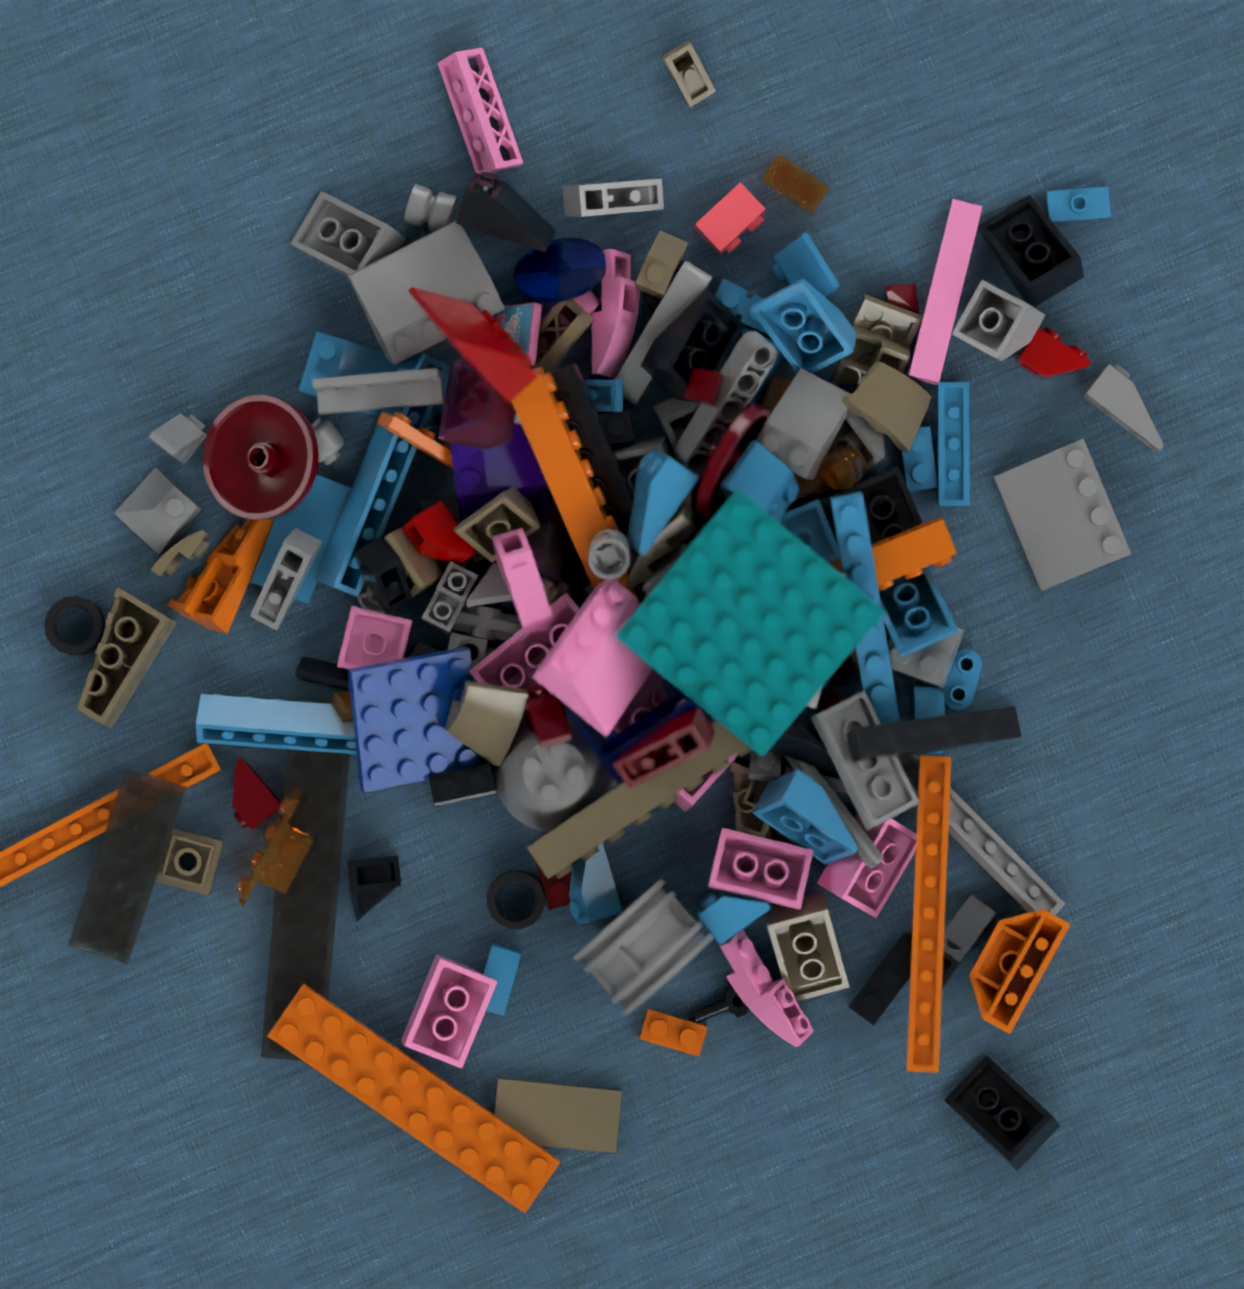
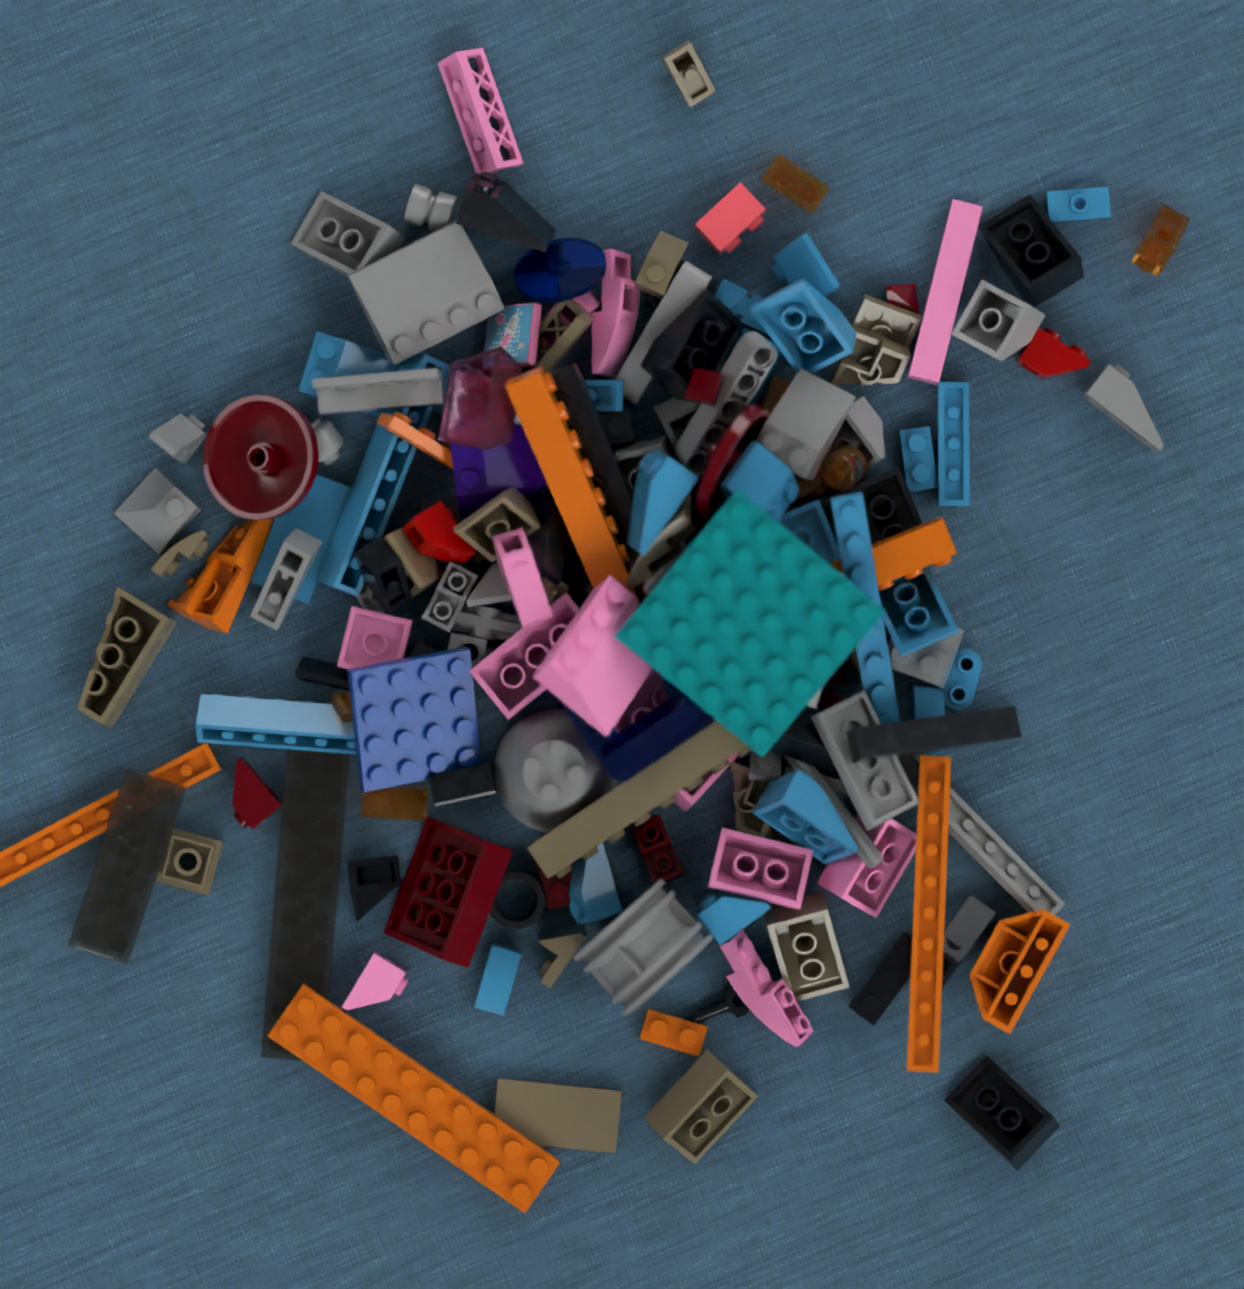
(52, 631): black tyre -> none
(280, 856): clear orange bracket -> none
(377, 983): none -> bright pink slope
(395, 803): none -> clear orange slope
(448, 892): none -> dark red slope
(448, 1011): bright pink slope -> none
(479, 341): red slope -> none
(487, 718): dark tan slope -> none
(546, 717): dark red slope -> none
(564, 947): none -> dark tan slope
(609, 554): light grey wheel -> none
(613, 197): light grey slope -> none
(657, 850): none -> dark red slope
(666, 748): dark red slope -> none
(700, 1107): none -> dark tan slope
(890, 404): dark tan slope -> none
(1062, 515): light grey slope -> none
(1160, 240): none -> clear orange slope

